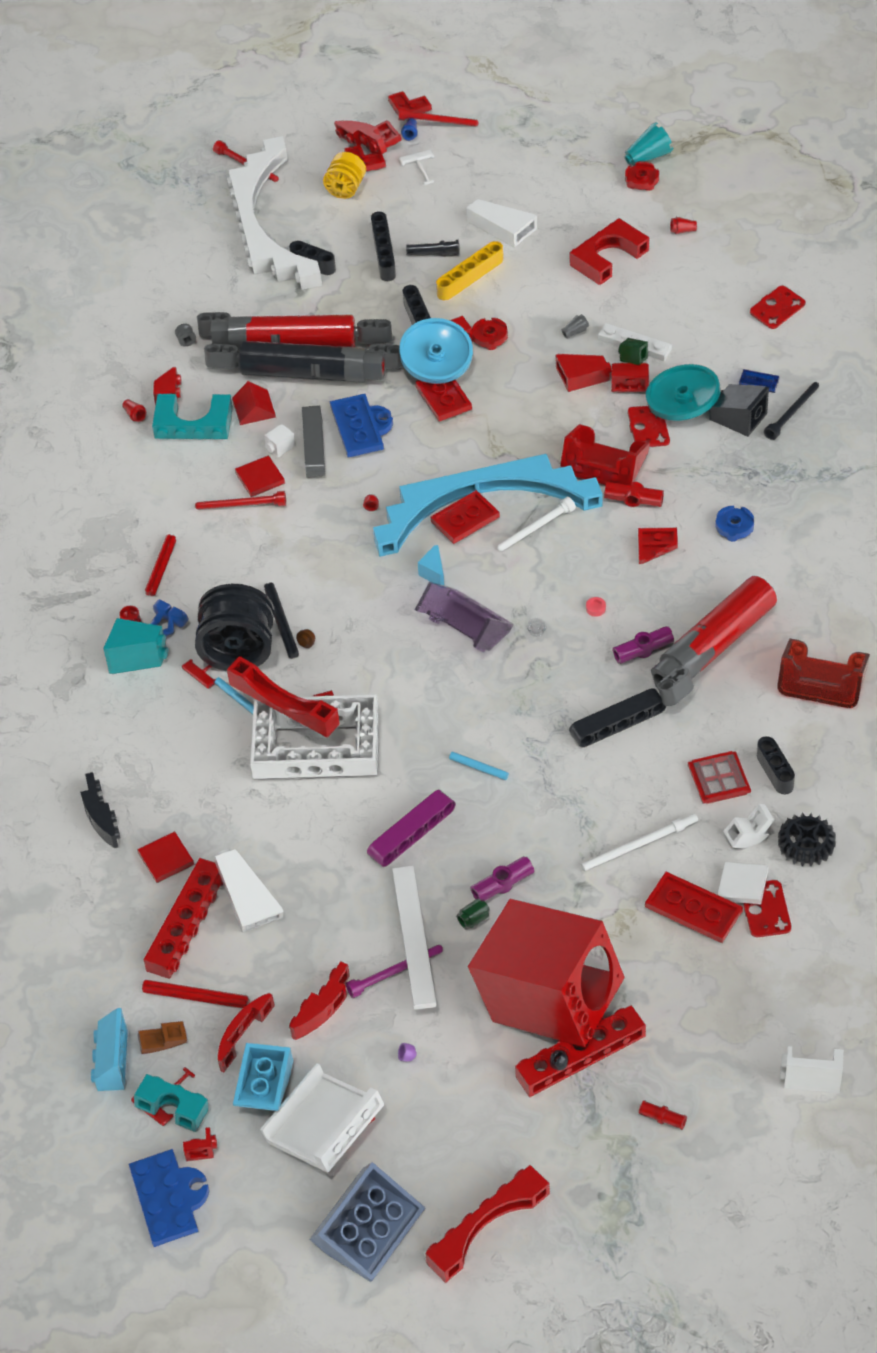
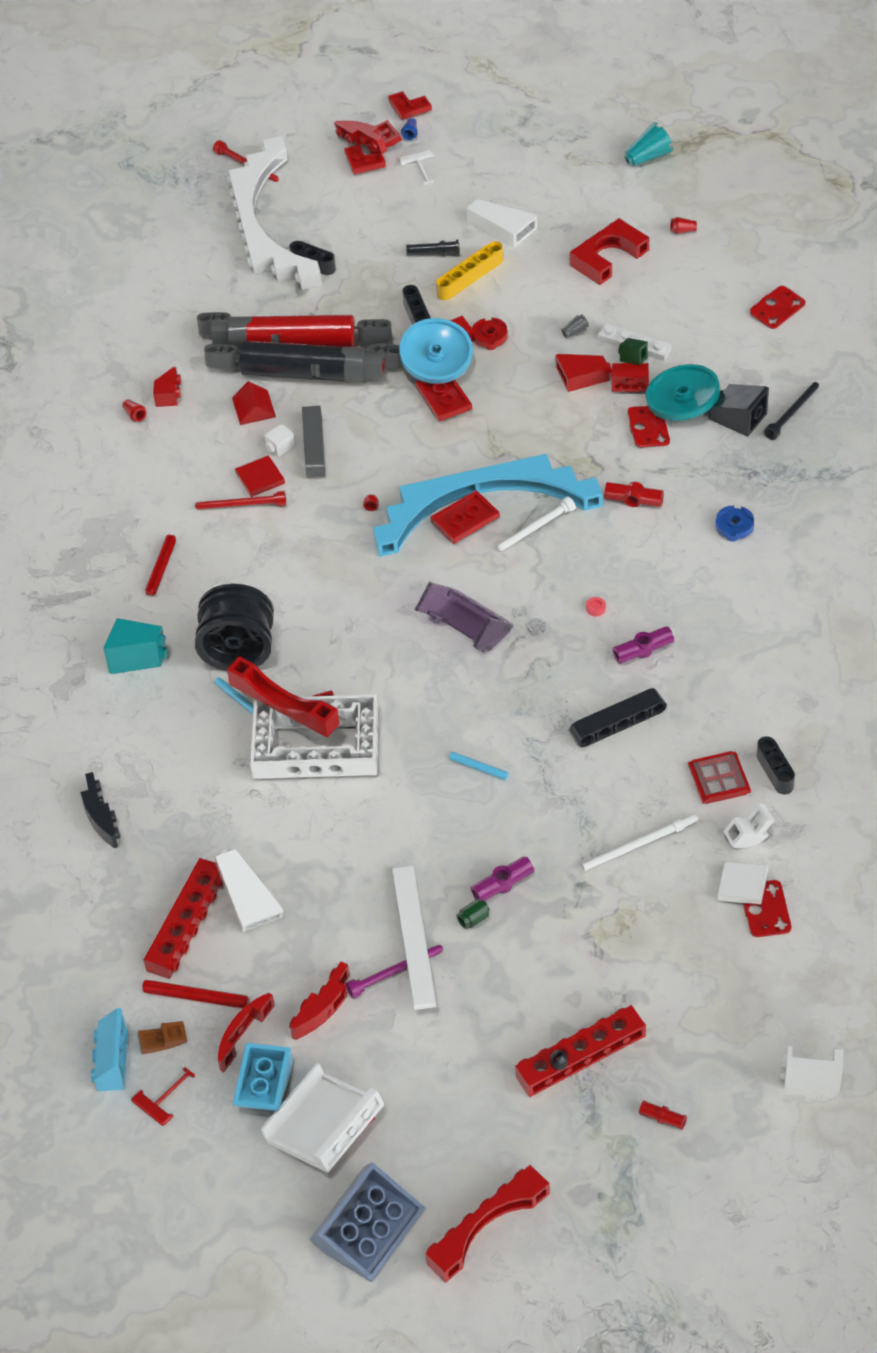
(130, 613): red wheel -> none
(156, 1092): teal arch -> none
(165, 857): red tile -> none
(168, 1196): blue plate -> none
(172, 614): blue piece -> none
(185, 334): dark grey wheel -> none
(199, 674): red piece -> none
(200, 1148): red bracket -> none
(211, 426): teal arch -> none
(281, 621): black axle -> none
(305, 638): reddish brown plate -> none
(344, 175): yellow wheel -> none
(360, 424): blue plate -> none
(383, 246): black beam -> none
(405, 114): red piece -> none
(406, 1052): medium lavender hinge -> none
(411, 828): magenta beam -> none
(431, 567): medium azure slope -> none
(536, 972): red container -> none
(601, 461): red windscreen -> none
(635, 180): red plate -> none
(656, 542): red wing -> none
(693, 907): red plate -> none
(710, 638): piece -> none
(759, 379): clear blue tile -> none
(807, 845): black gear -> none
(821, 679): clear red windscreen -> none

